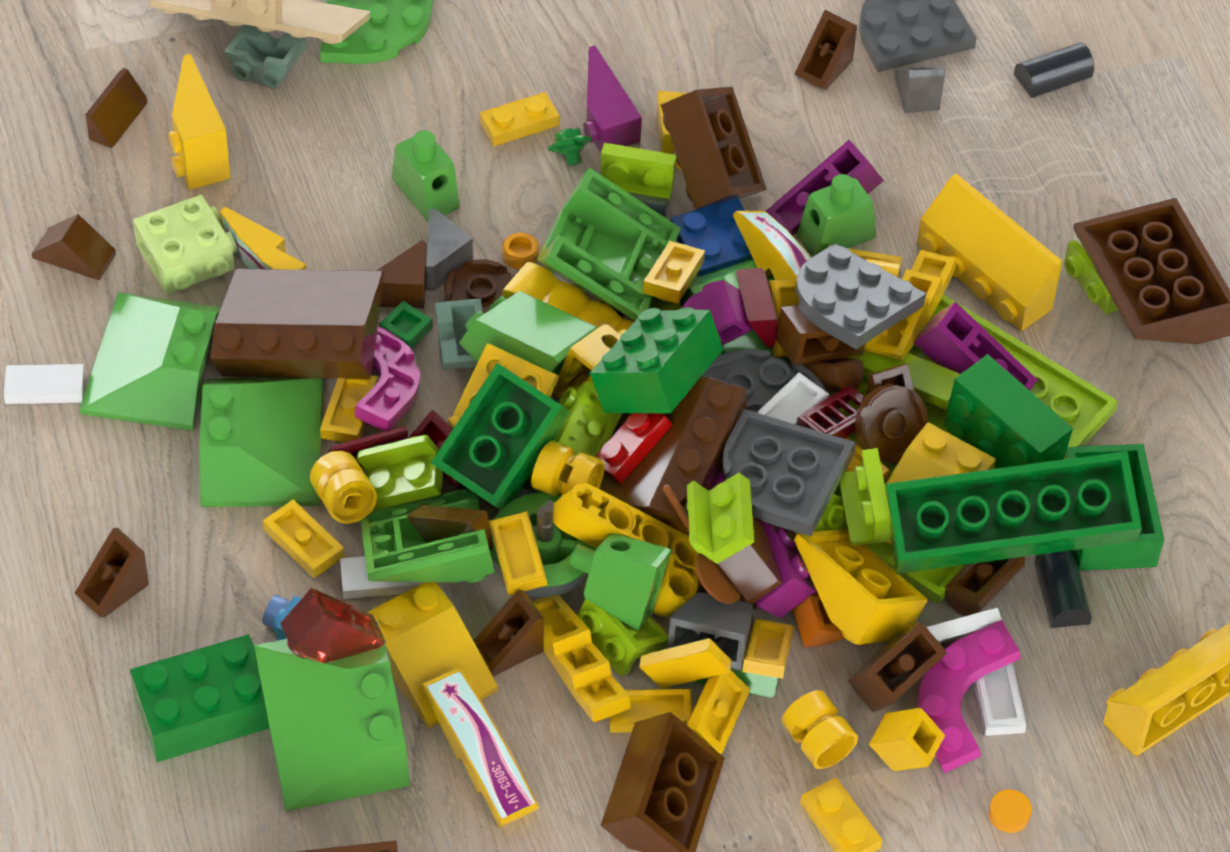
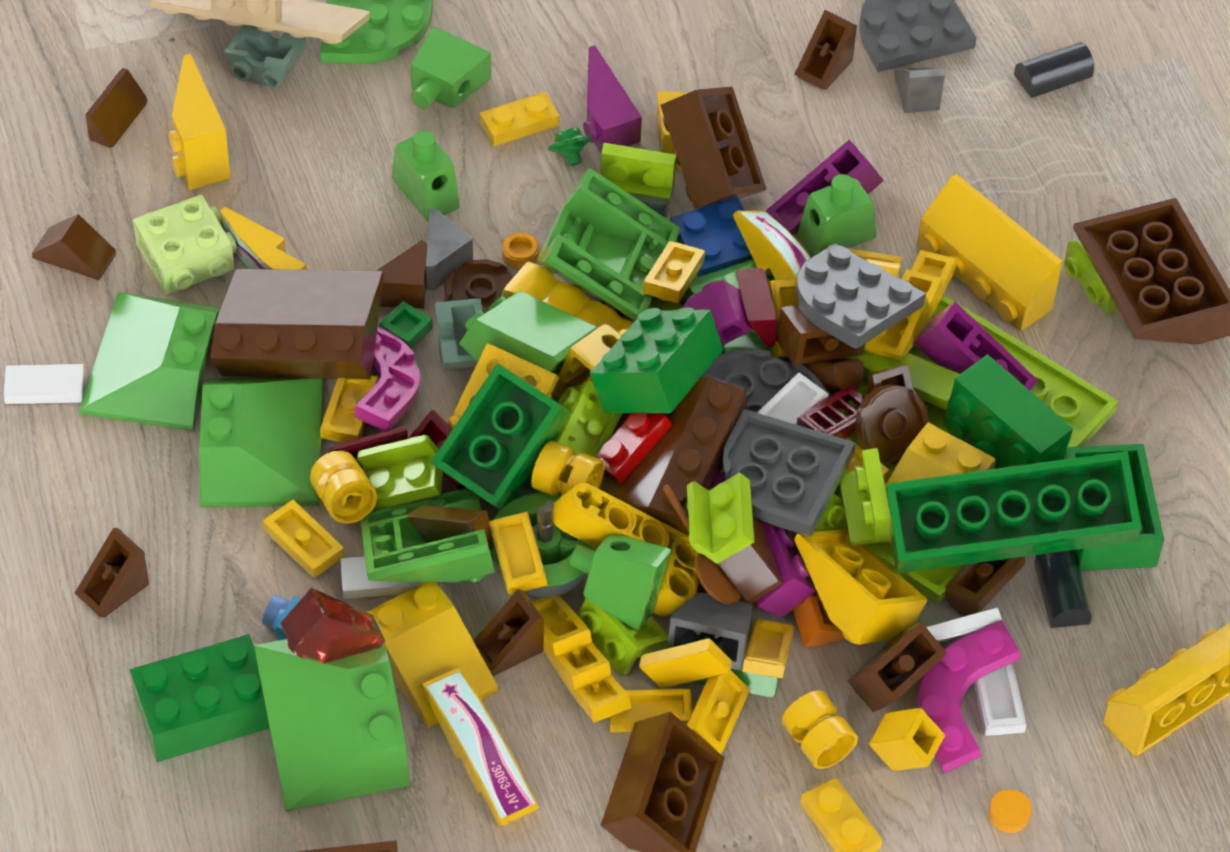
(447, 70): none -> bright green torso

